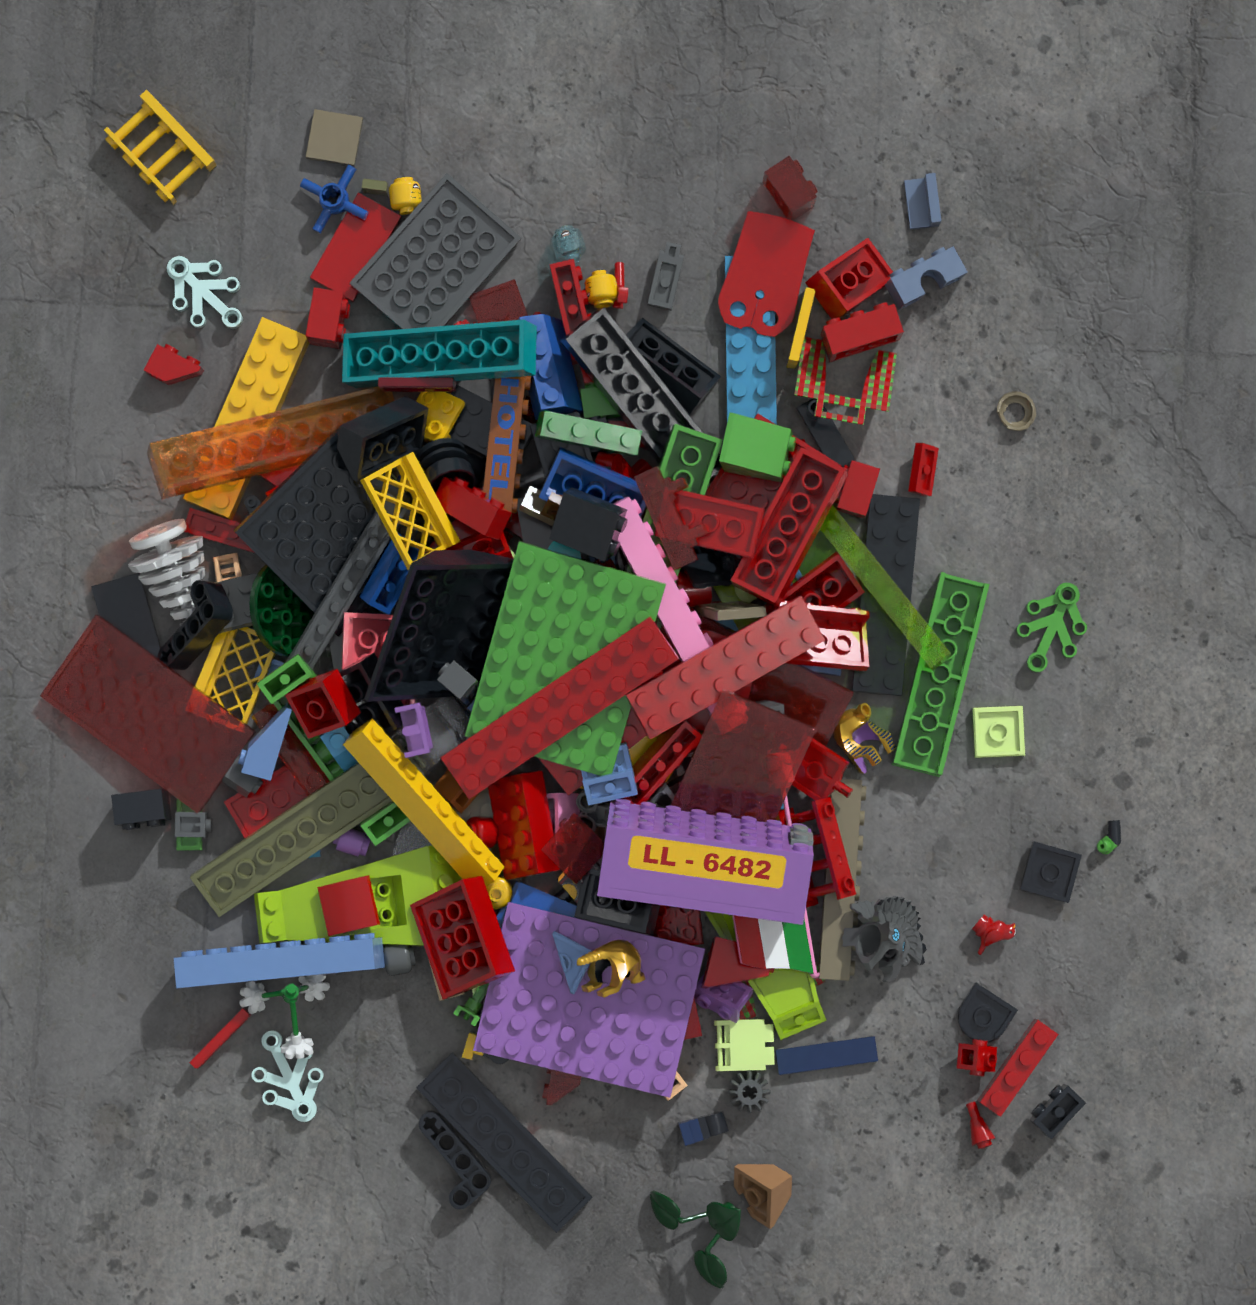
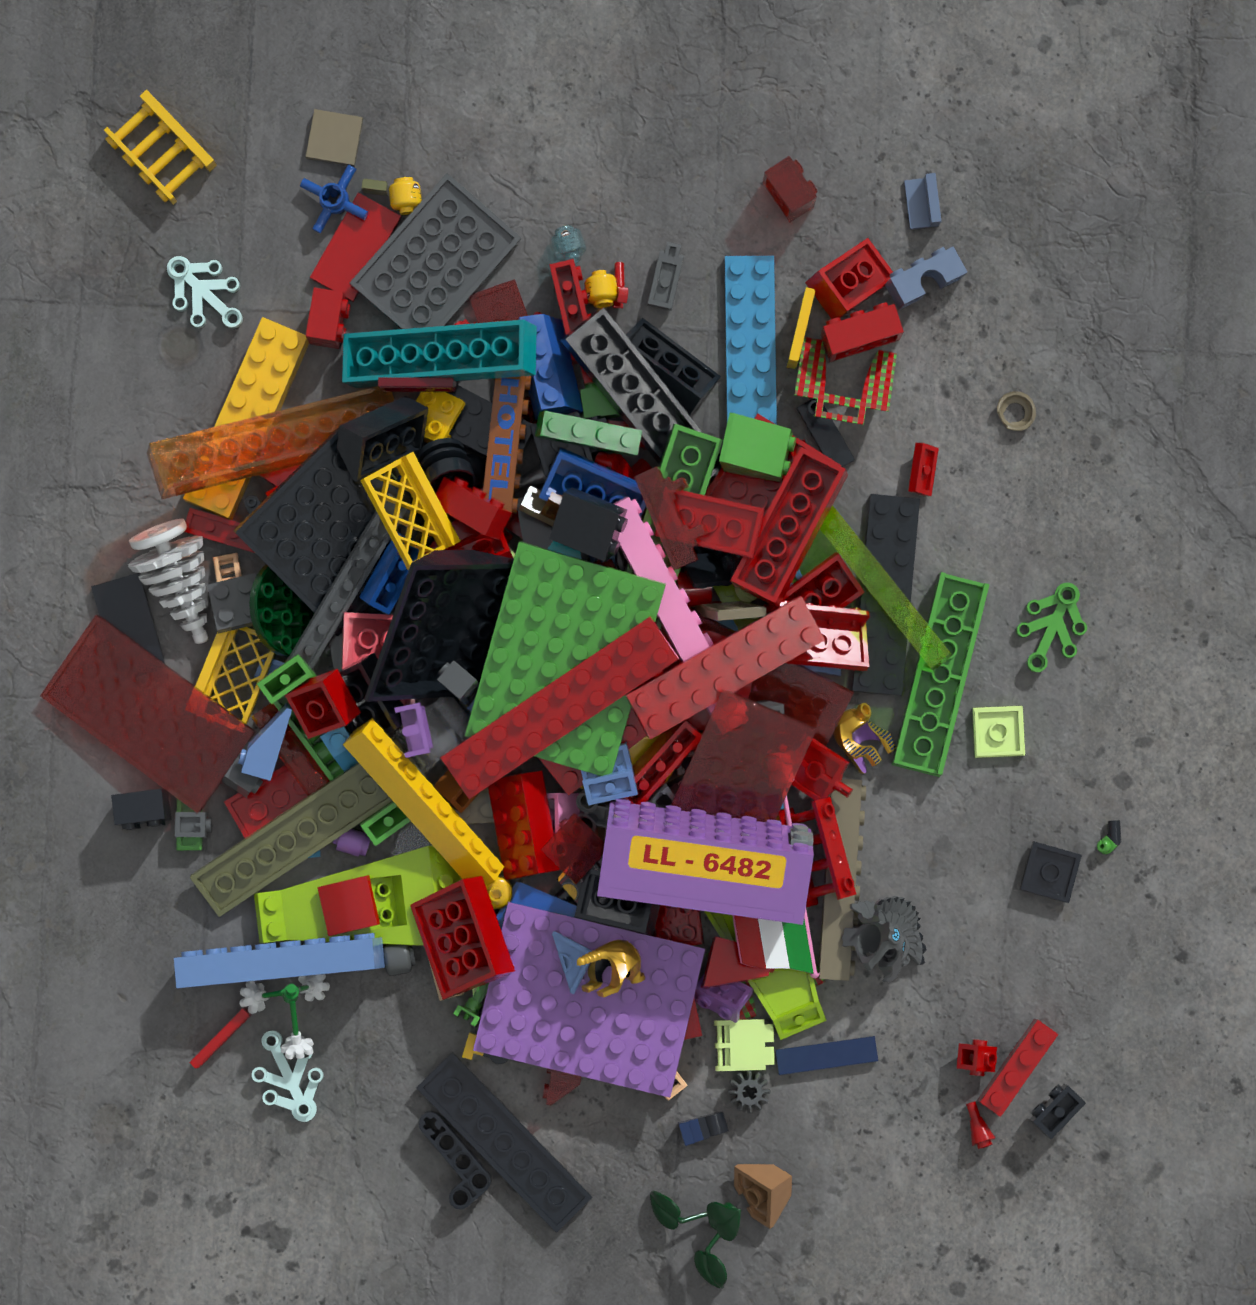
(170, 367): red slope -> none
(201, 627): black beam -> none
(485, 829): red head -> none
(767, 259): red piece -> none
(857, 489): red brick -> none
(984, 1014): black tile -> none
(992, 931): red animal -> none

